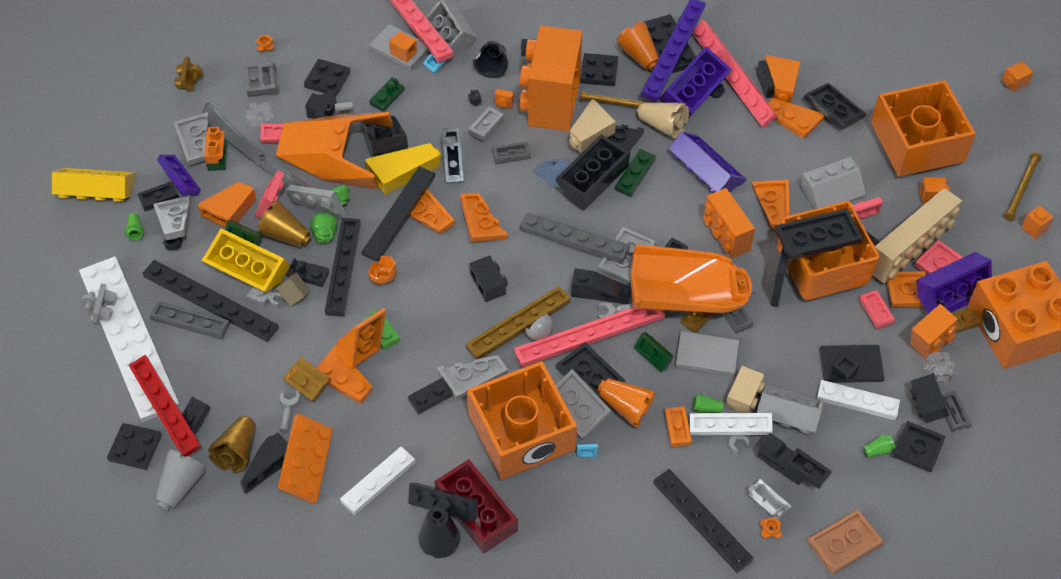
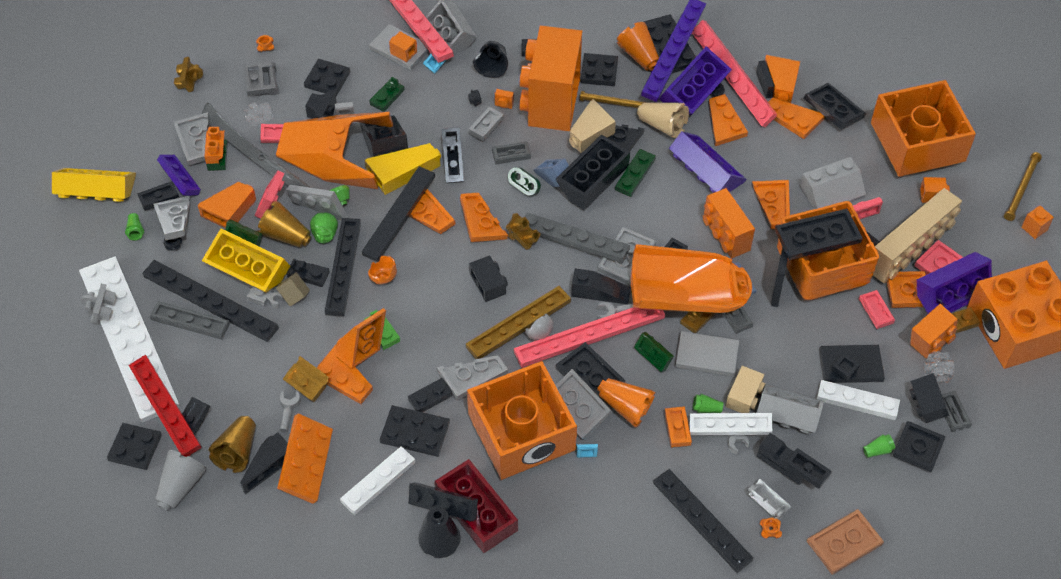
(415, 430): none -> black plate
(520, 230): none -> pearl gold hips
(525, 181): none -> plate
(725, 121): none -> orange wing
(1017, 76): orange brick -> none

